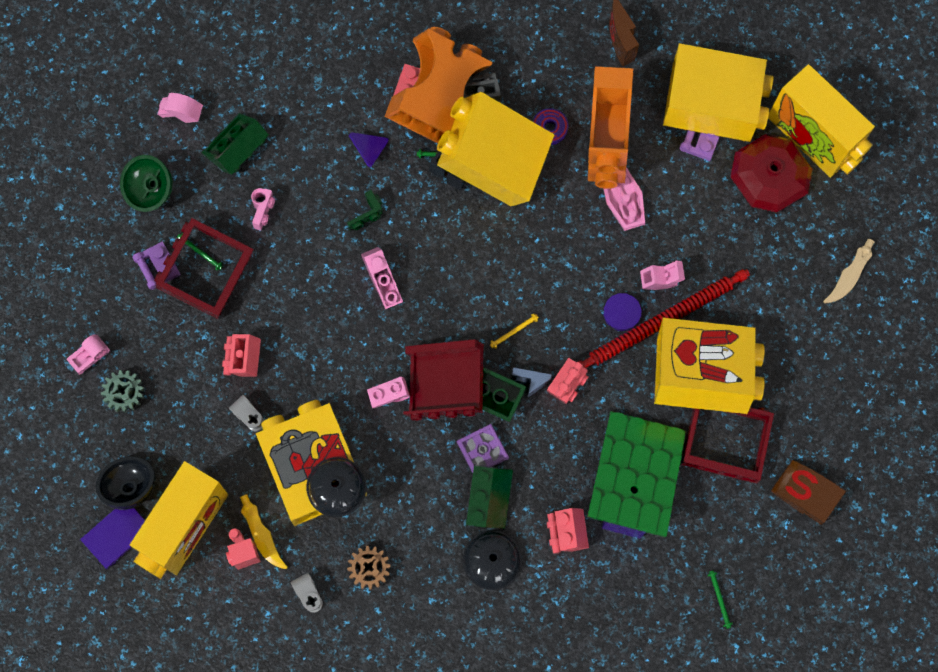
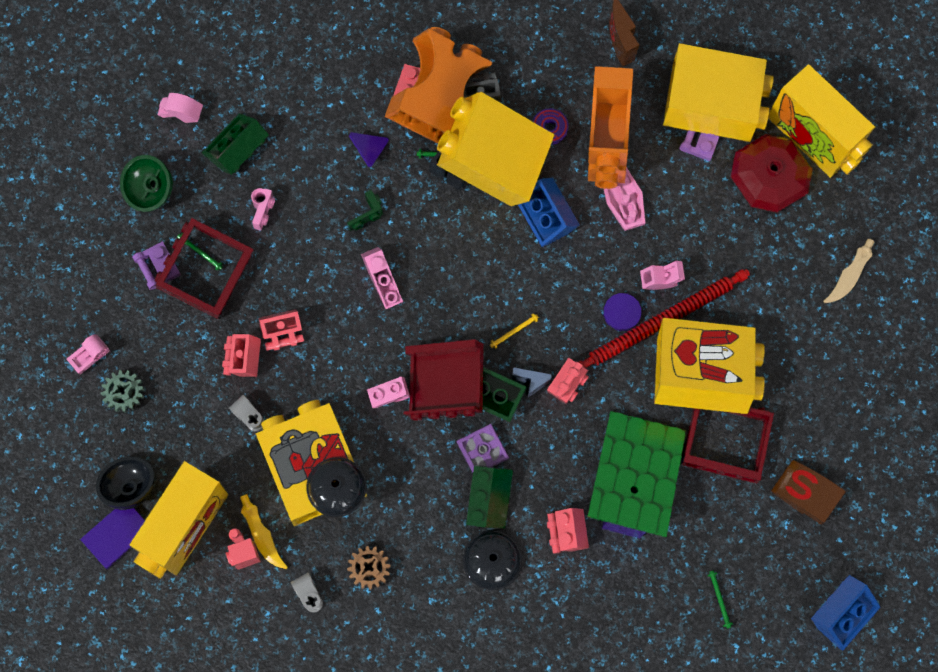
(281, 324): none -> coral brick
(548, 212): none -> blue slope
(846, 612): none -> blue slope

